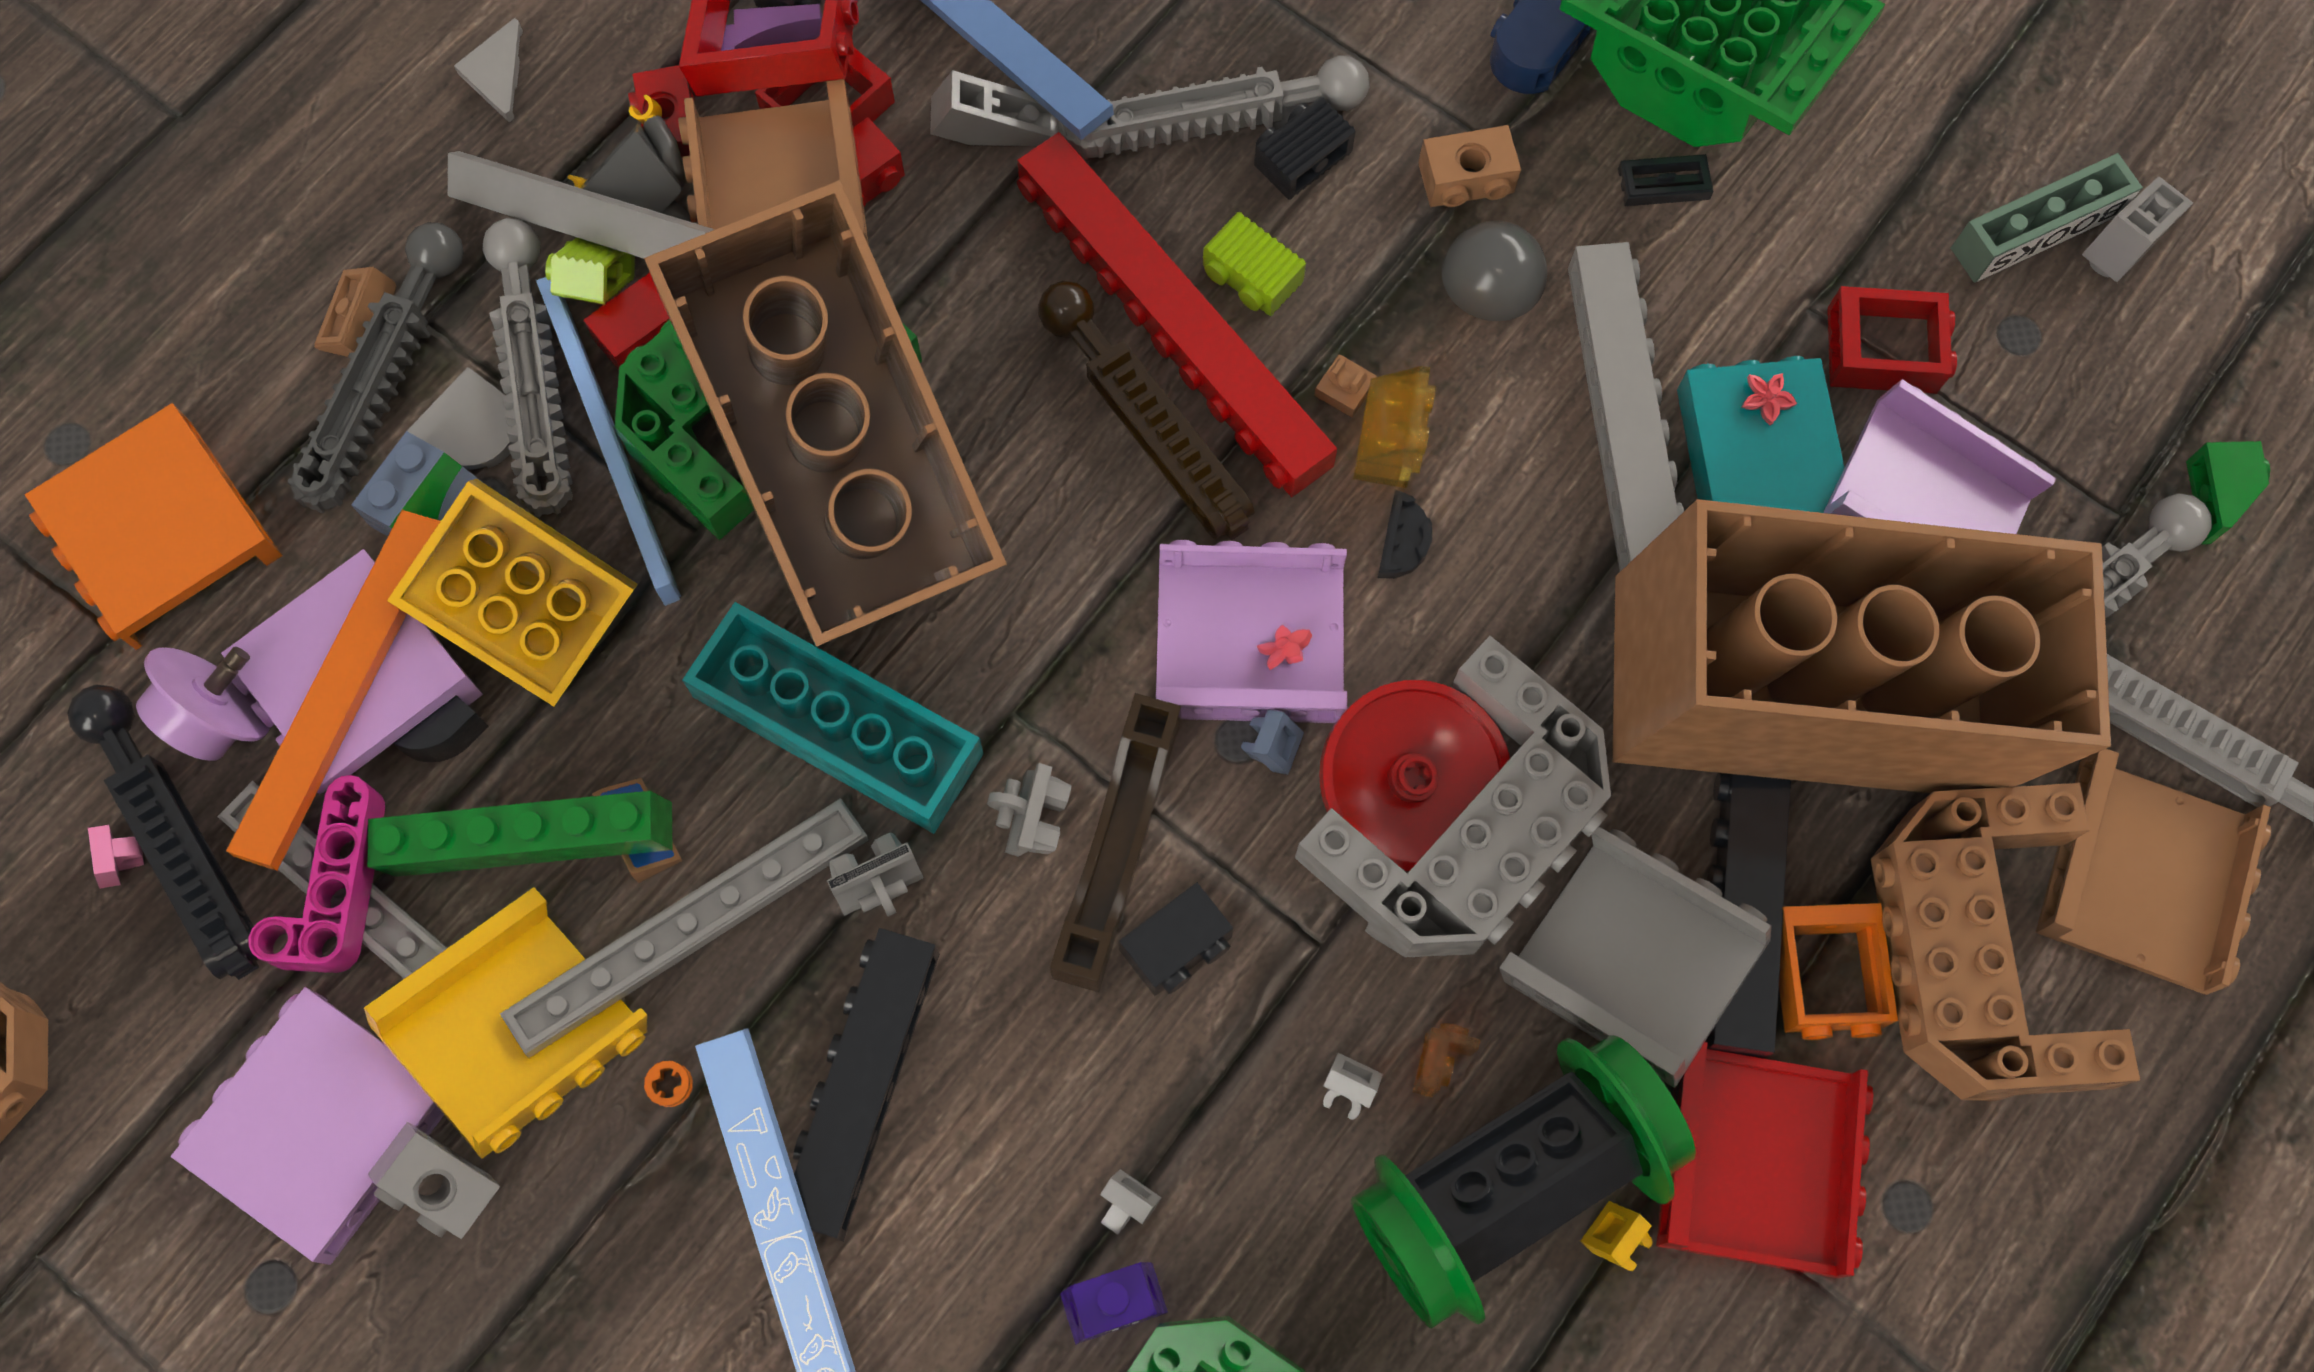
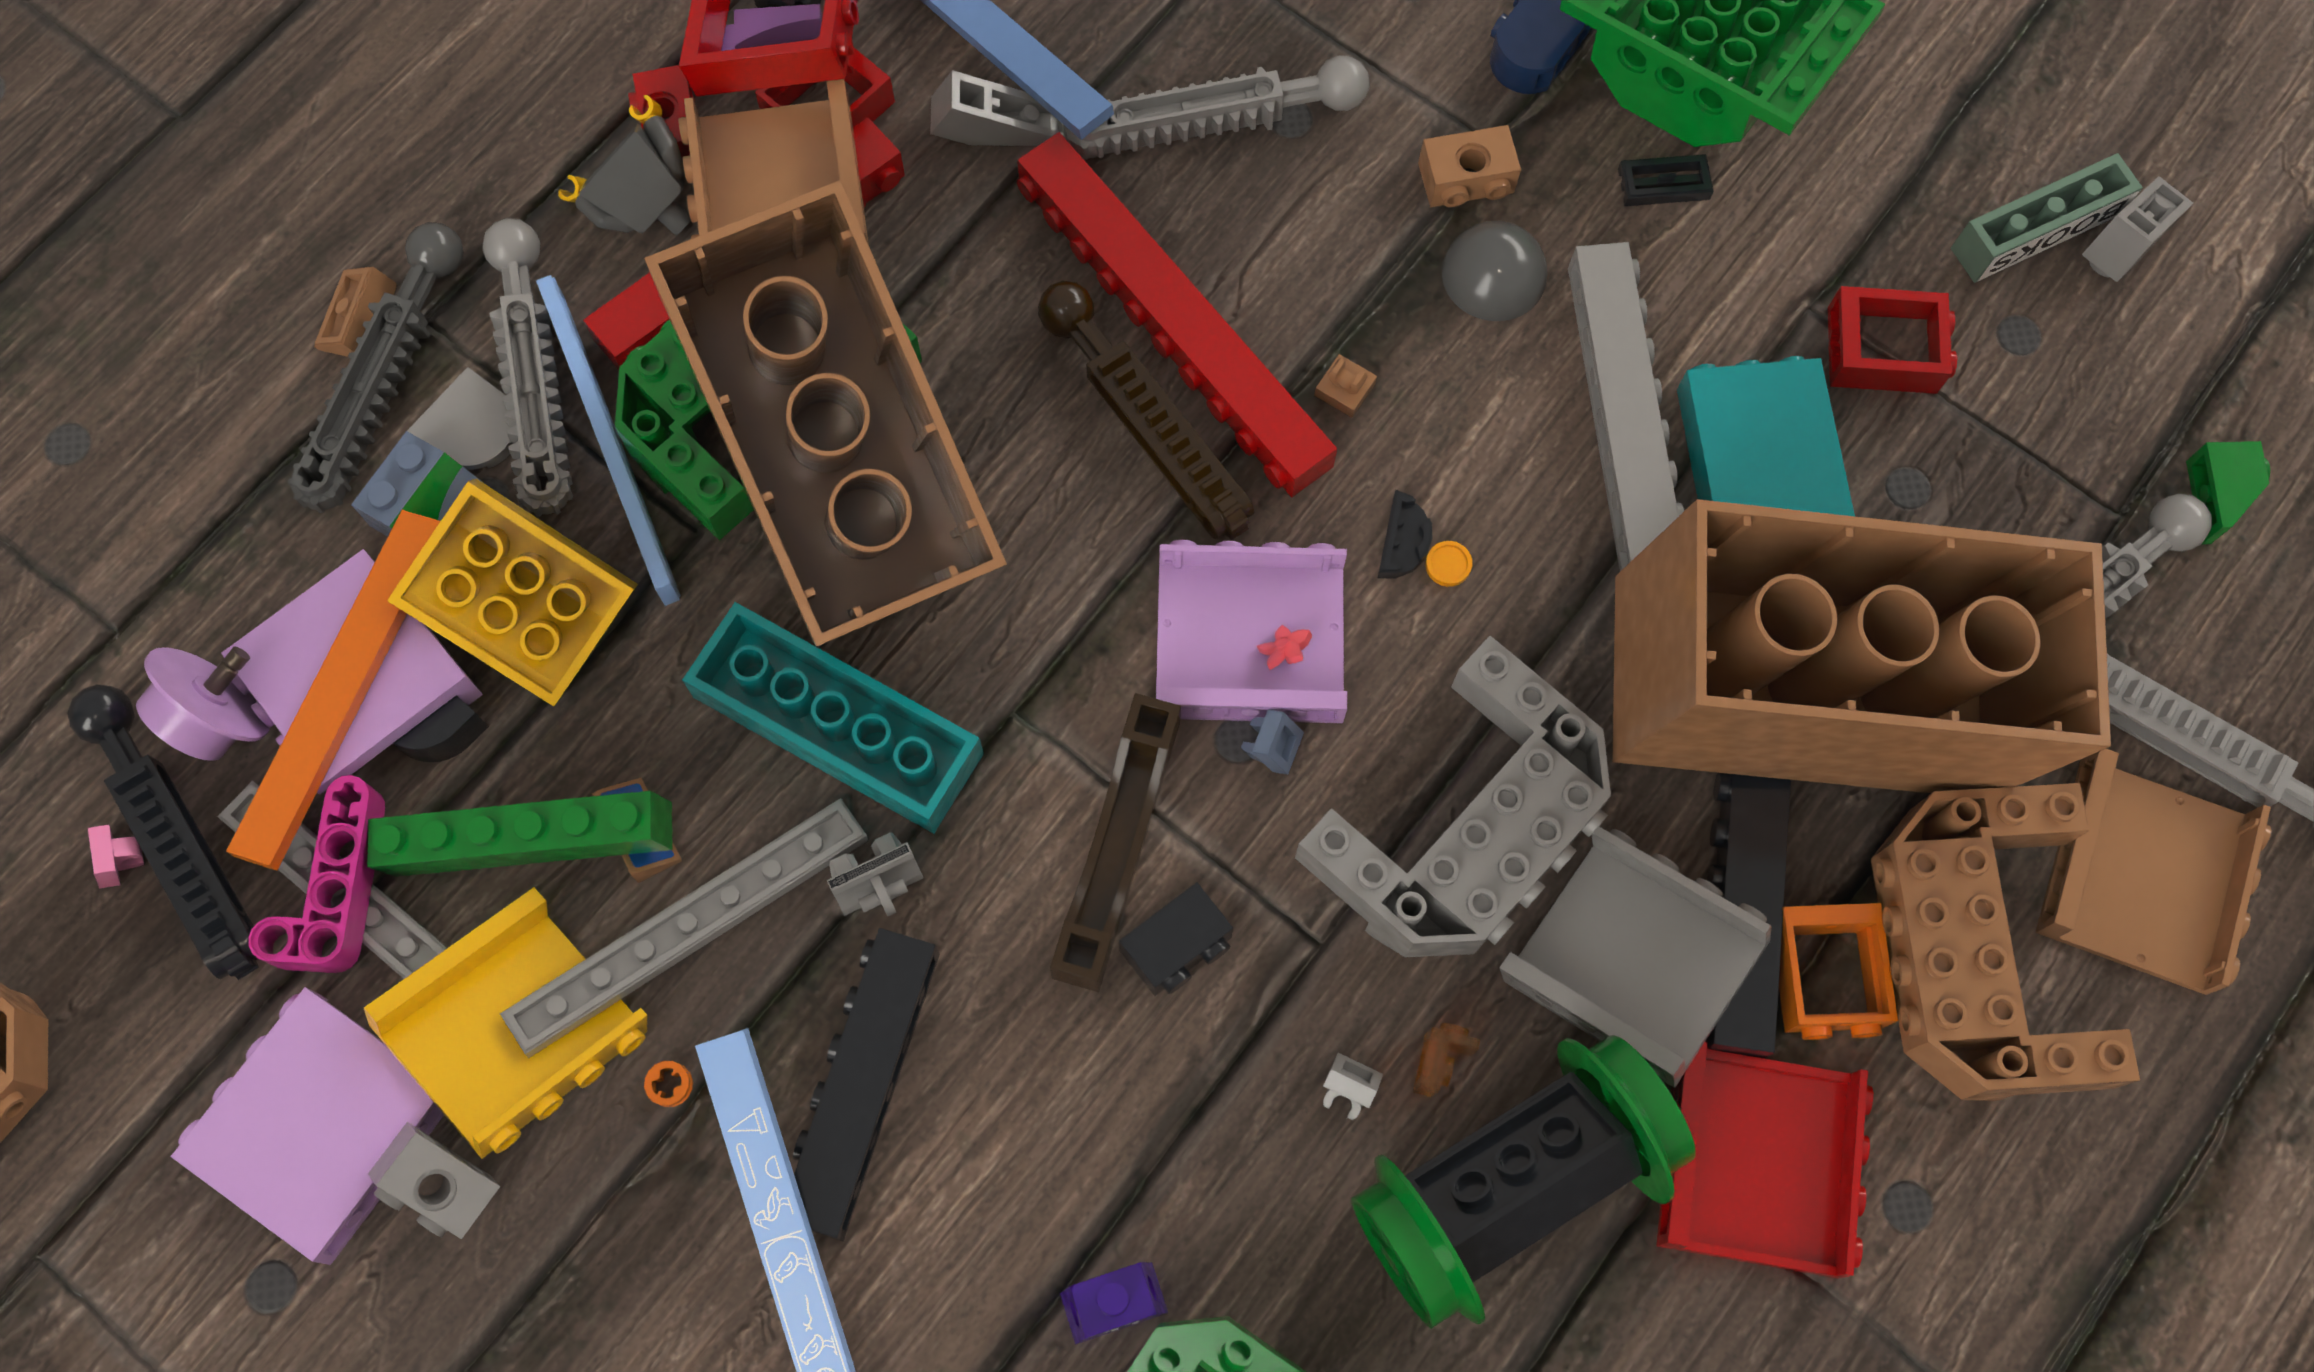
(147, 523): orange panel -> none
(494, 68): light grey tile -> none
(565, 207): light grey tile -> none
(589, 271): lime brick -> none
(1036, 792): light grey hips -> none
(1128, 1200): light grey tile -> none
(1253, 264): lime brick -> none
(1303, 147): black brick -> none
(1395, 427): clear yellow slope -> none
(1409, 764): red dish -> none
(1448, 563): none -> light orange piece
(1617, 1235): yellow tile -> none
(1768, 397): coral plant -> none
(1934, 469): lavender panel -> none

